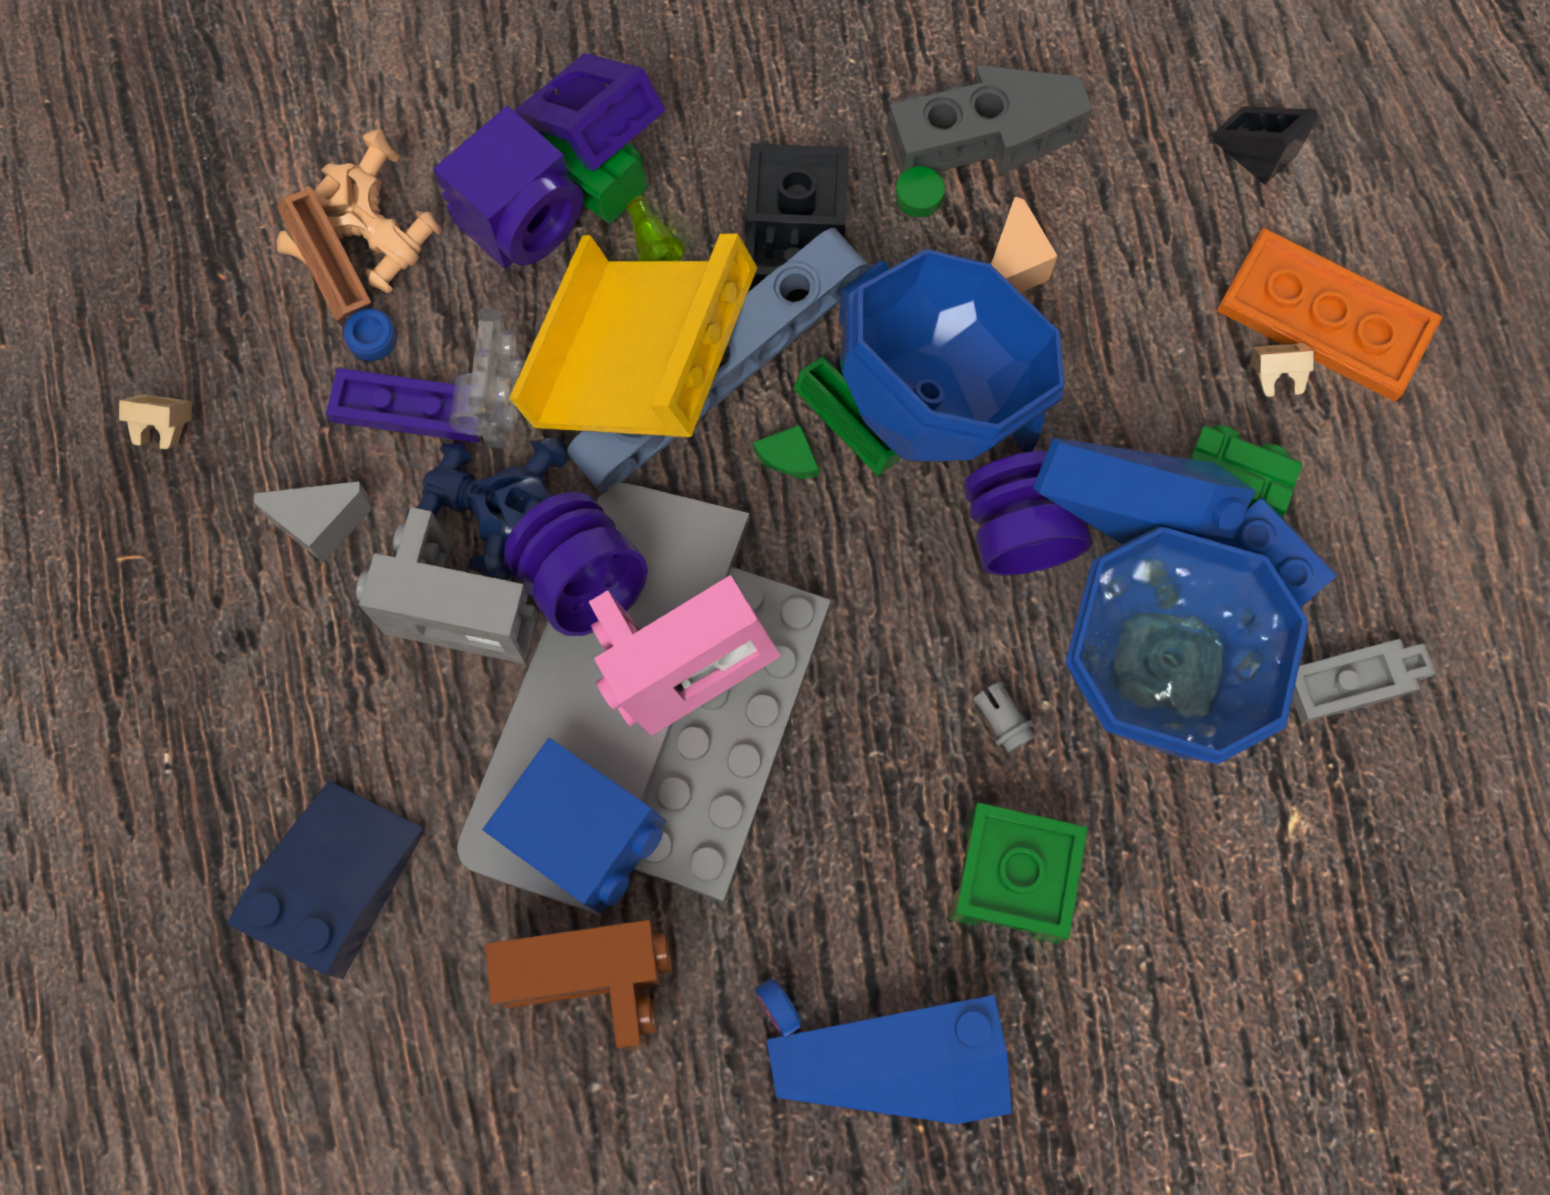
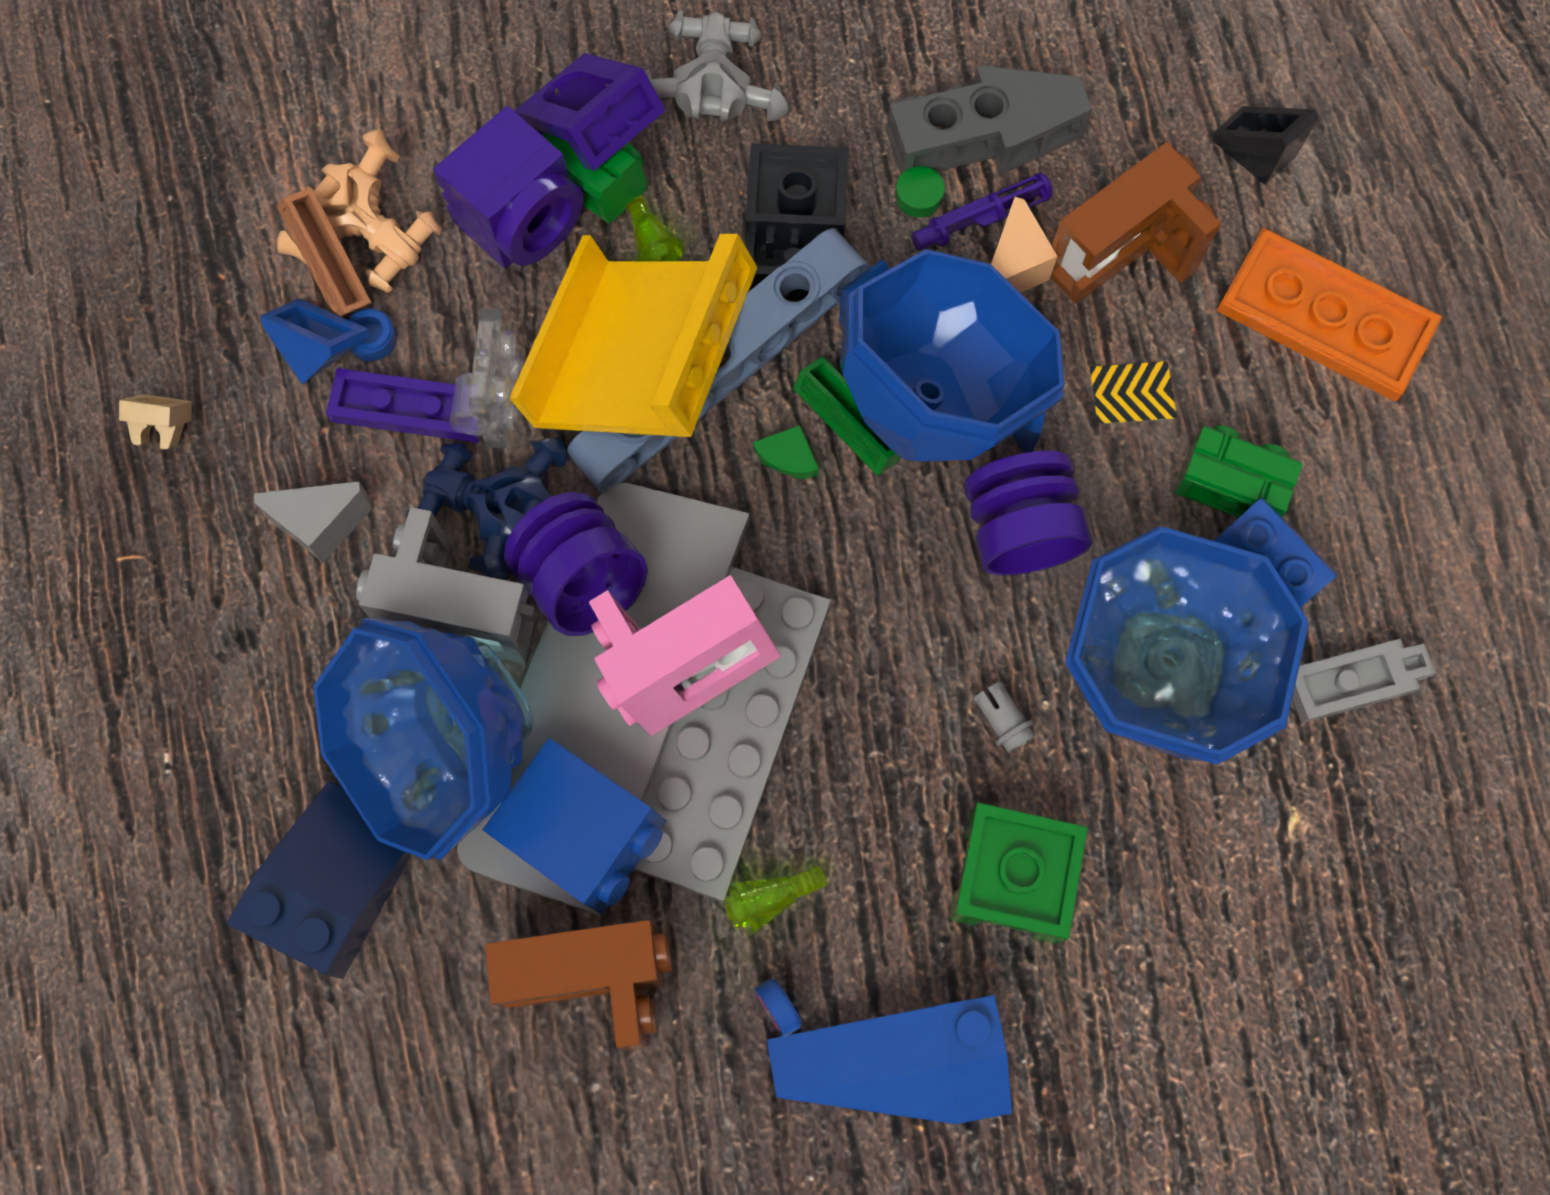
(311, 336): none -> blue slope
(420, 732): none -> rock
(712, 81): none -> light grey piece
(761, 900): none -> clear neon green cone
(982, 211): none -> dark purple piece
(1132, 392): none -> sticker
(1137, 212): none -> dark orange brick
(1139, 490): blue wedge -> none
(1292, 359): tan tile -> none

